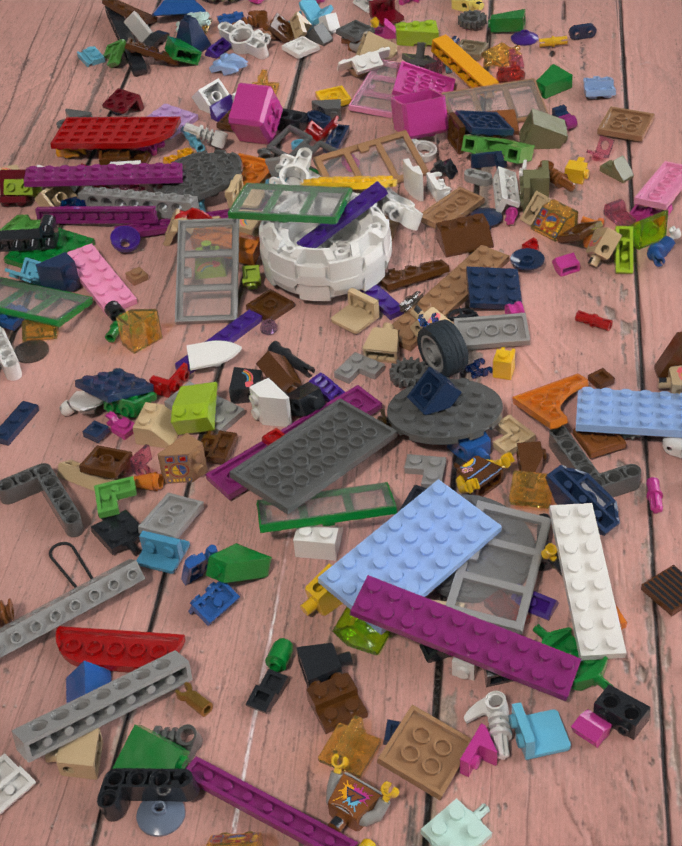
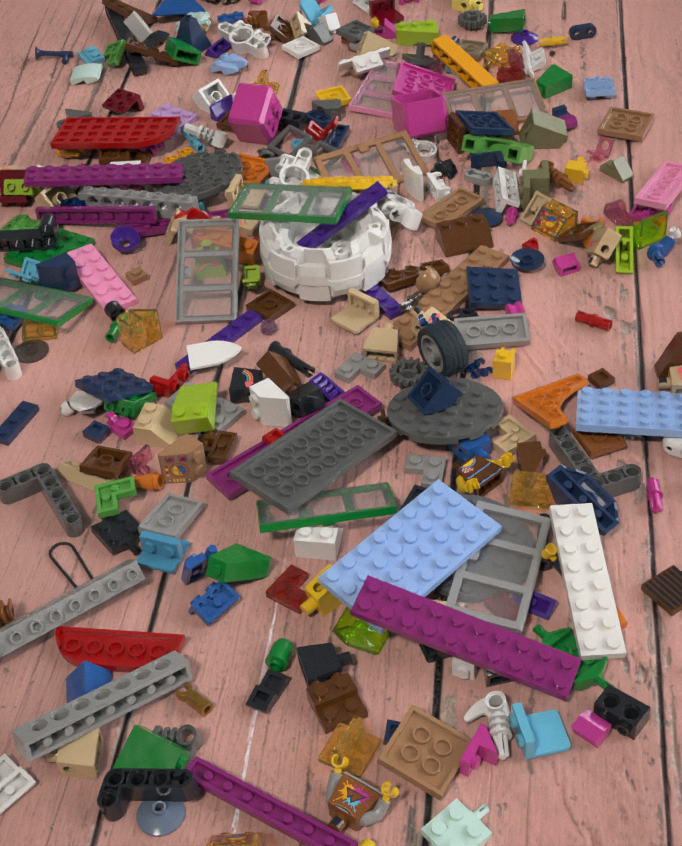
(65, 54): none -> dark blue piece
(87, 73): none -> light aqua slope
(287, 589): none -> clear red plate
(427, 280): none -> medium nougat hair
(533, 60): none -> white bracket

